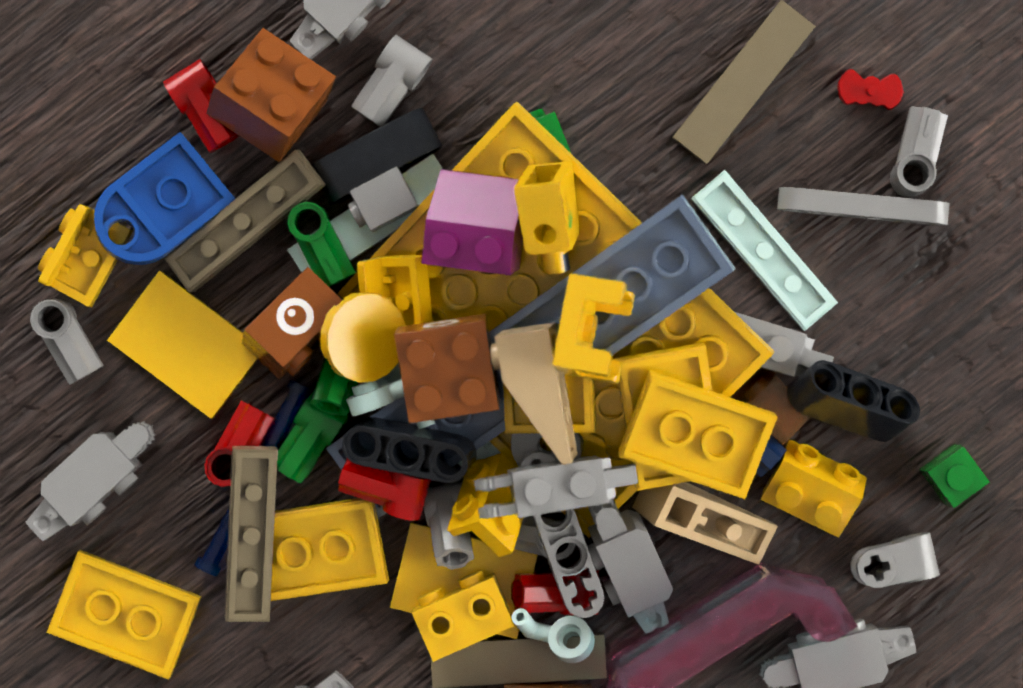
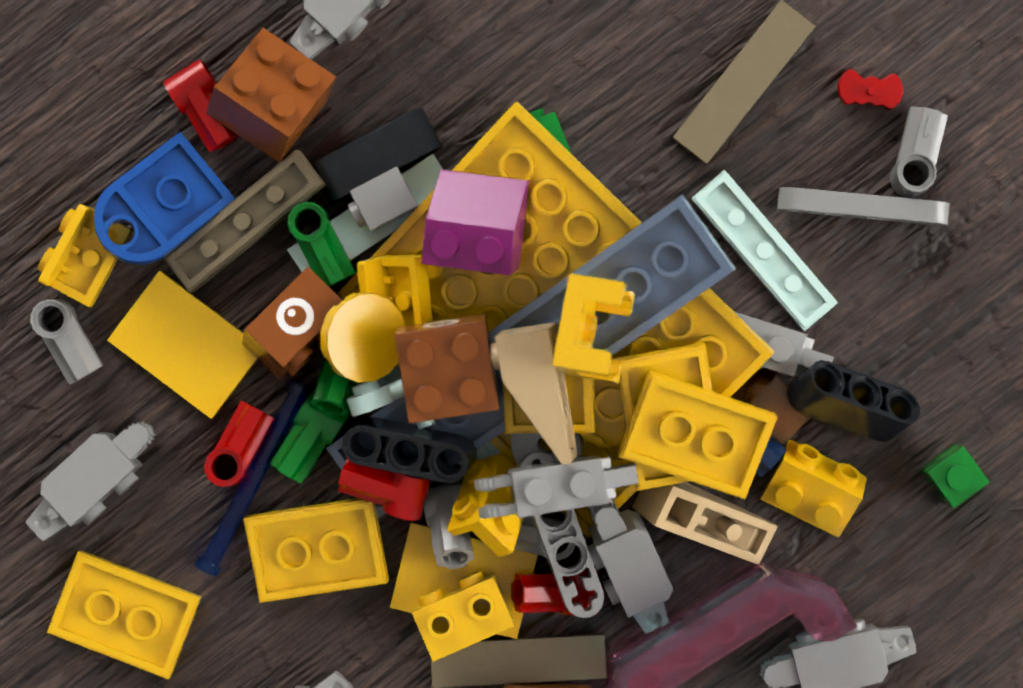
(250, 533): dark tan tile -> none
(396, 73): light grey piece -> none
(548, 213): yellow torso -> none
(558, 635): light aqua plate -> none
(902, 559): light grey piece -> none

